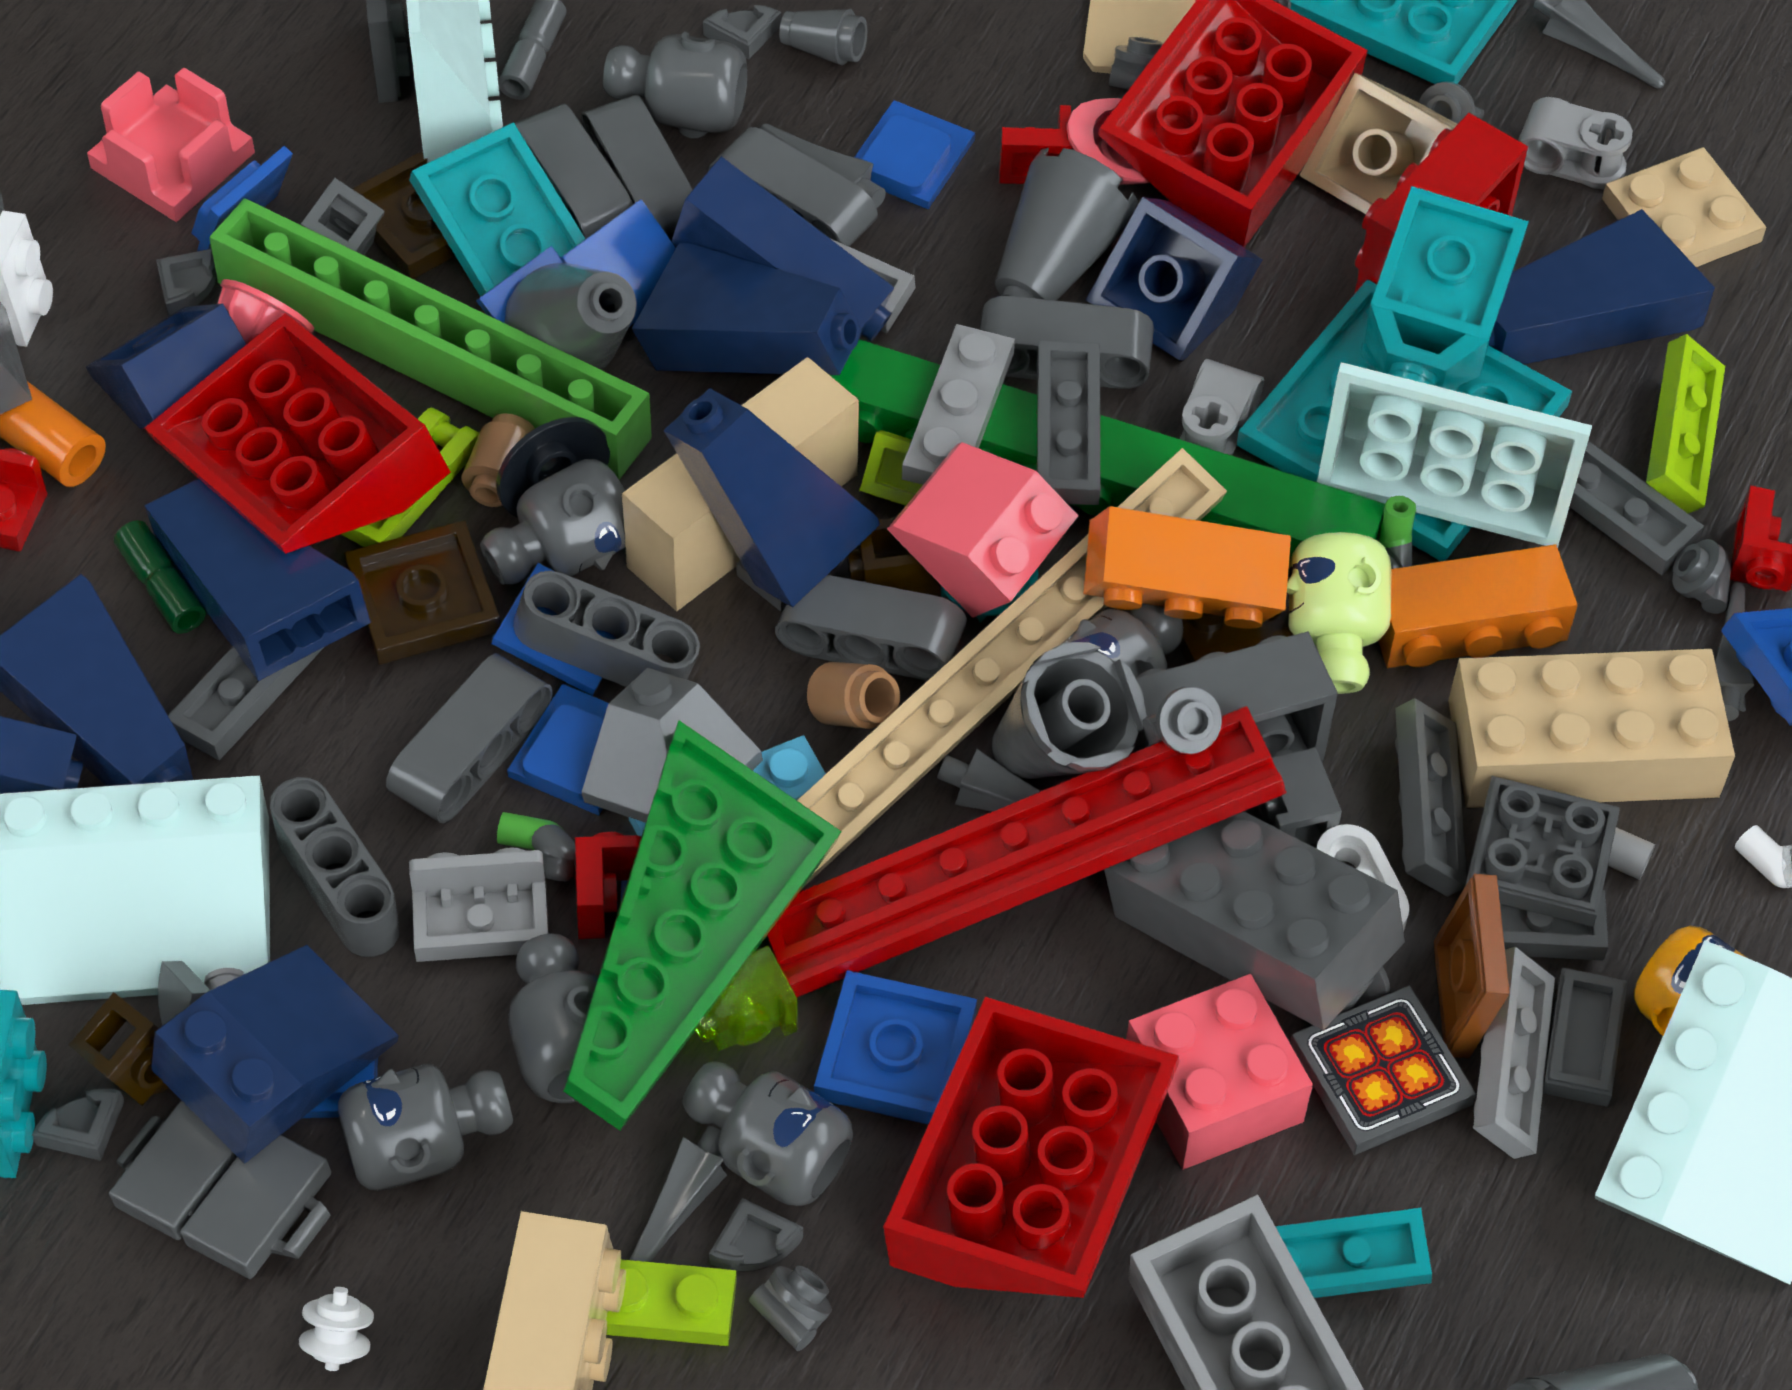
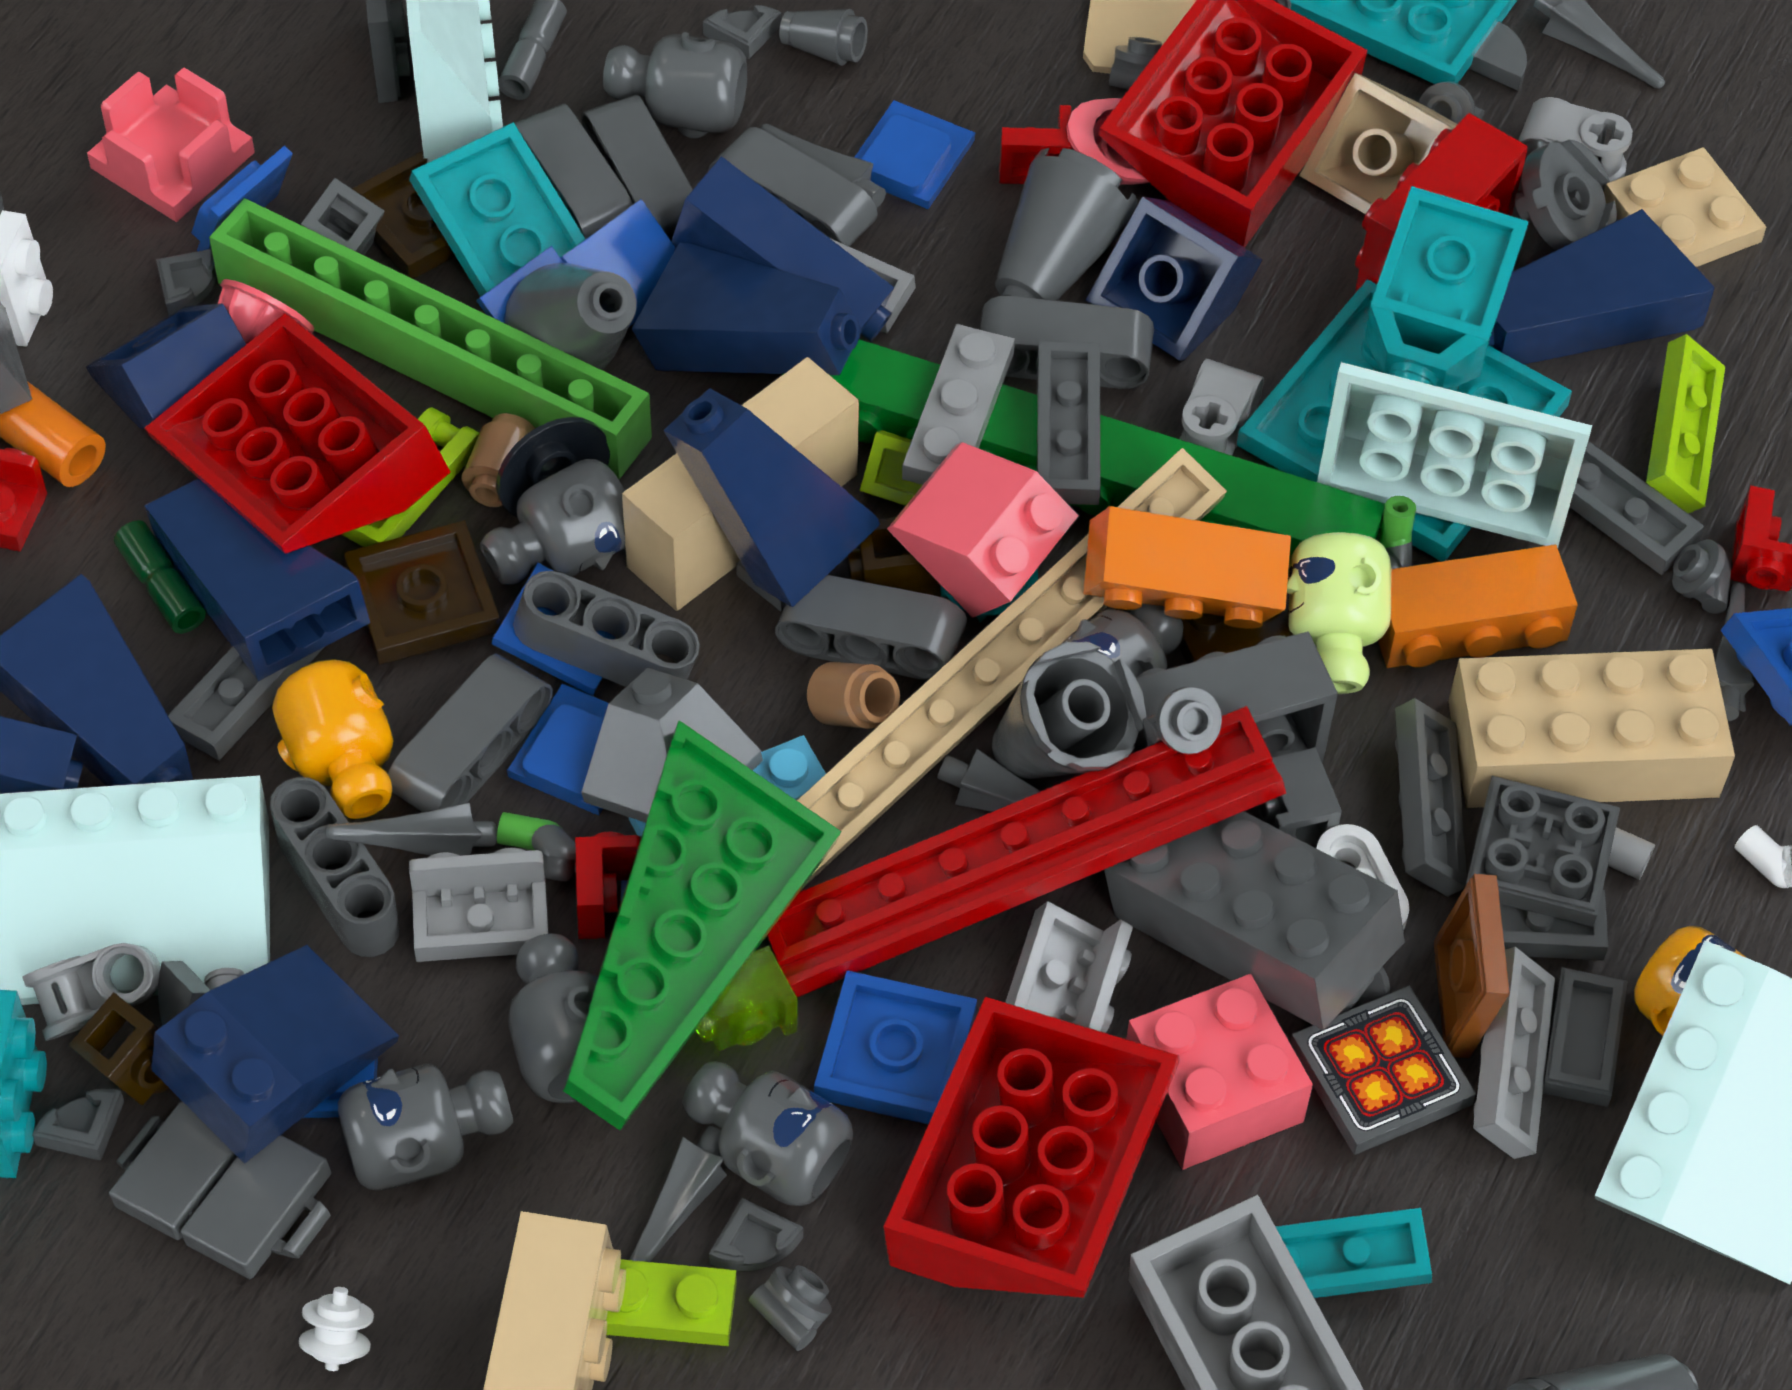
(86, 986): none -> light grey piece
(336, 734): none -> light orange piece
(422, 833): none -> dark grey piece
(1070, 968): none -> light grey bracket
(1501, 57): none -> dark grey tile
(1564, 193): none -> dark grey plate

